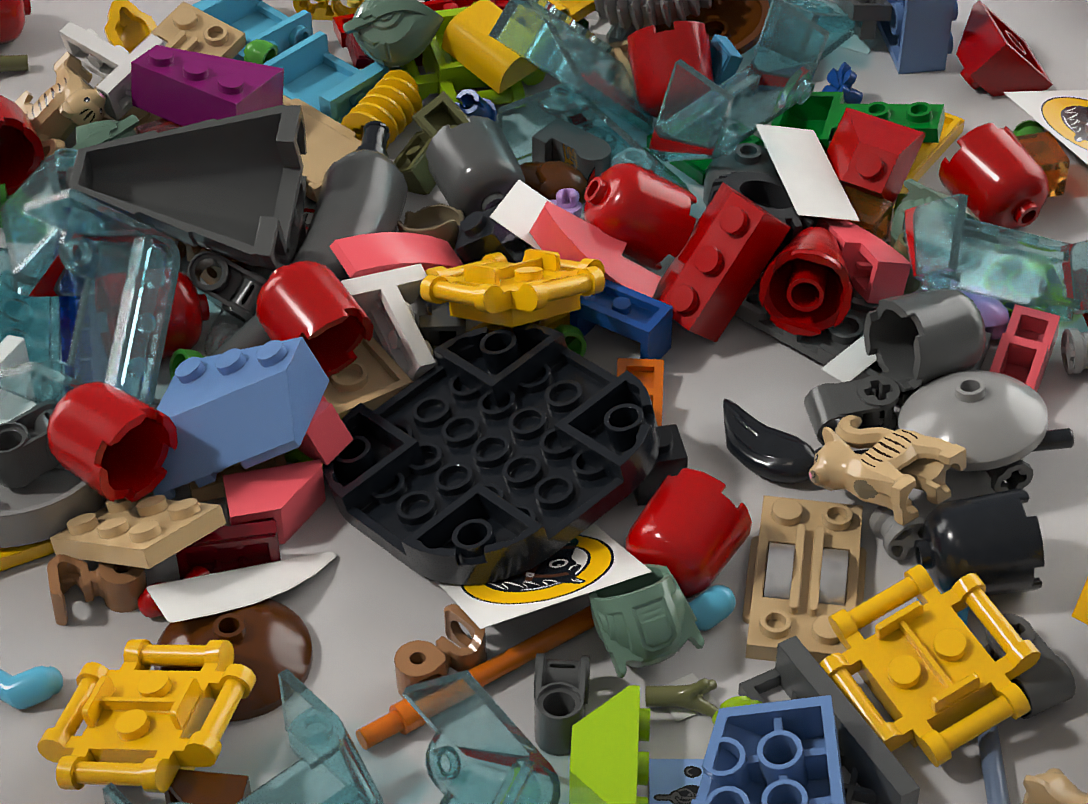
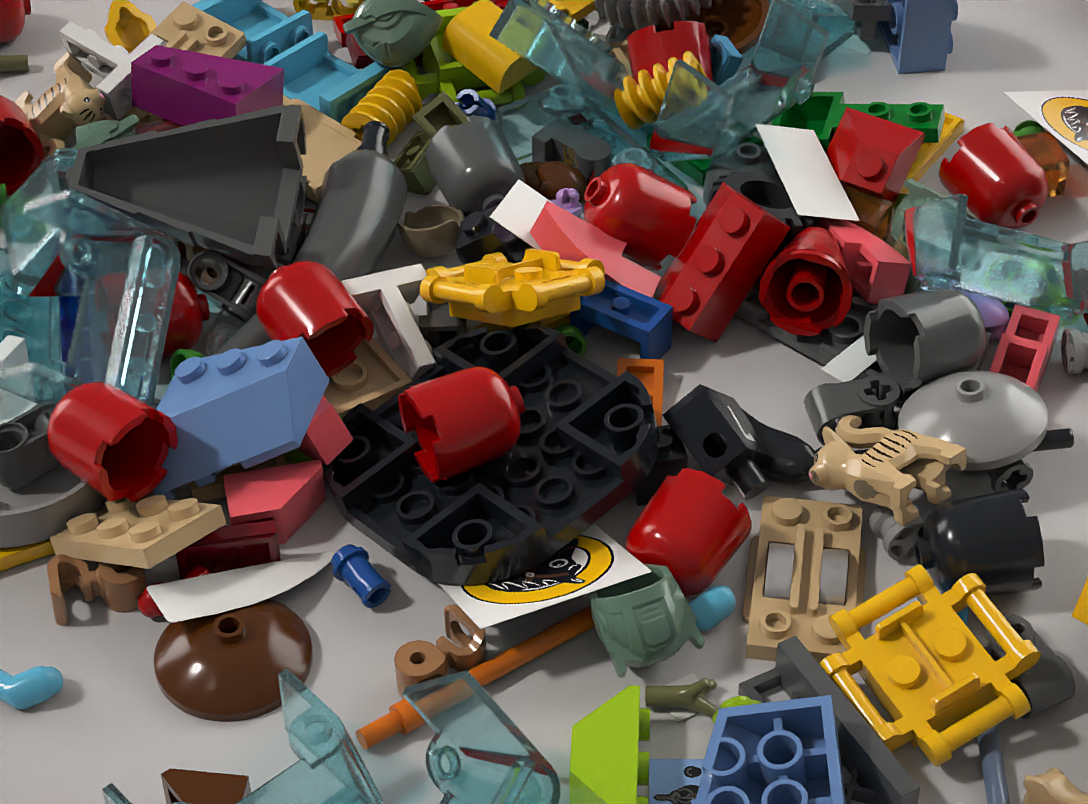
(147, 720): yellow brick -> none
(259, 51): bright green hinge -> none
(353, 567): none -> blue pin
(392, 250): coral slope -> none
(461, 420): none -> red cylinder
(559, 701): dark grey piece -> none
(643, 101): none -> yellow piece
(720, 439): none -> black torso
(842, 82): blue plant -> none
(997, 56): red slope -> none

